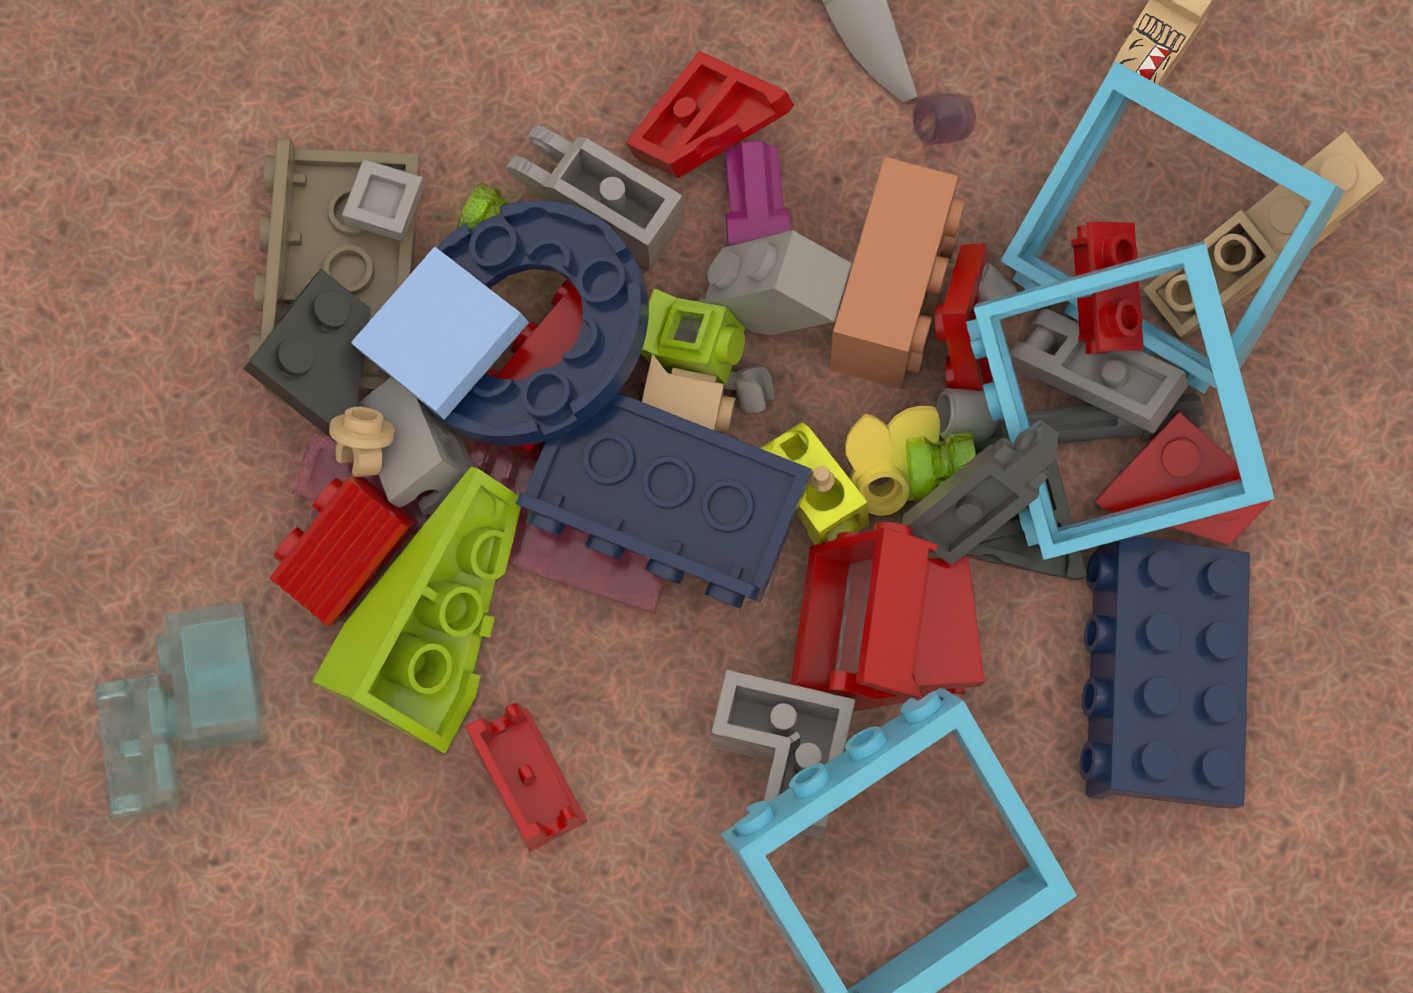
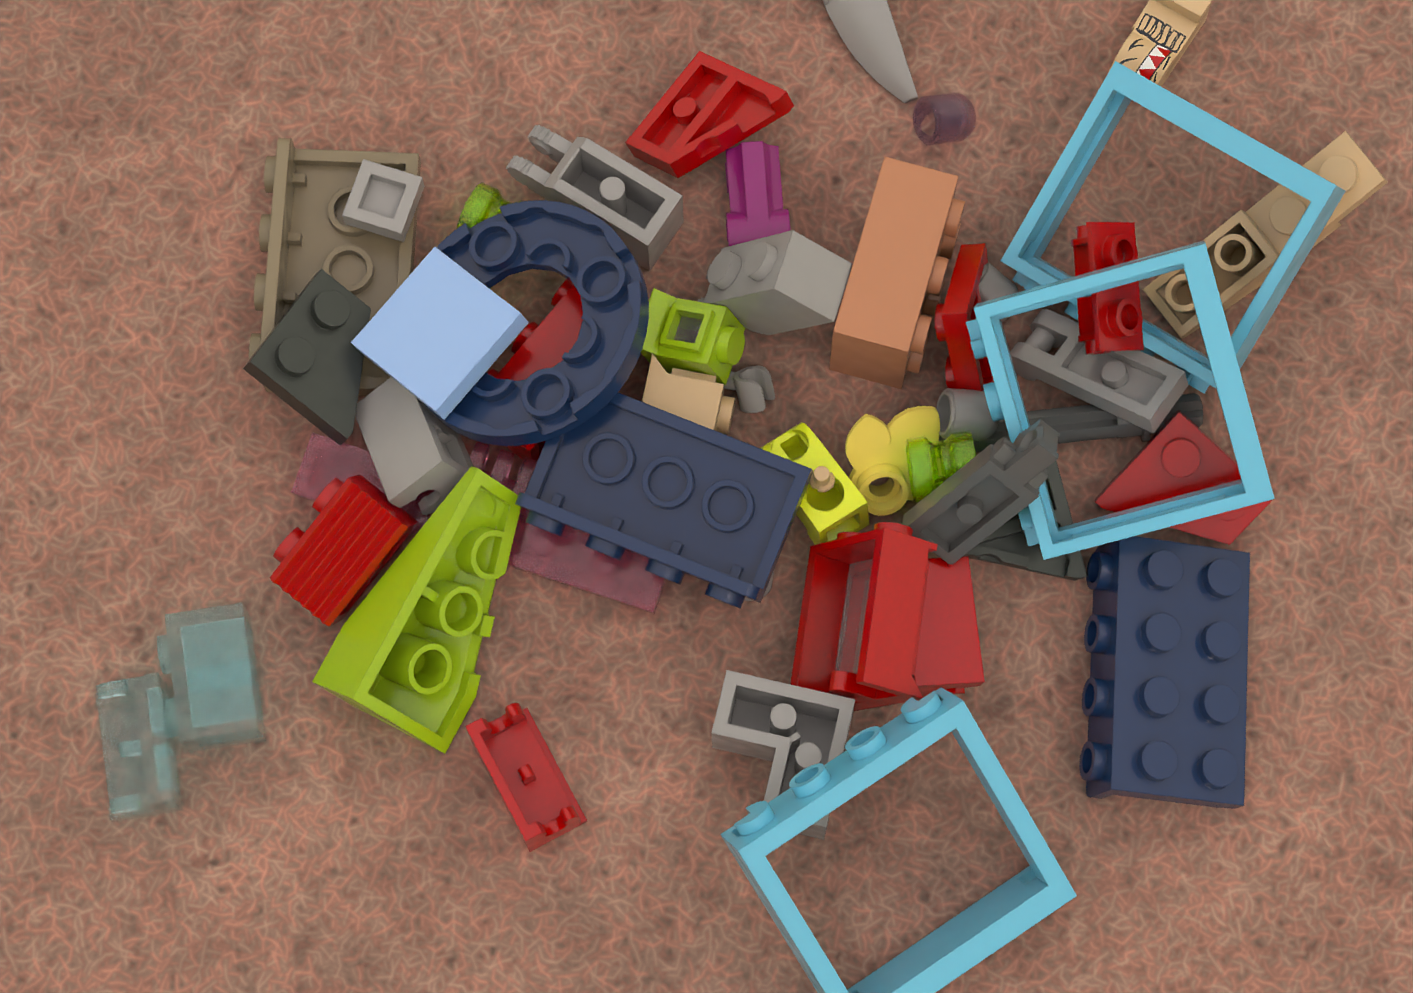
(359, 439): tan plate -> none

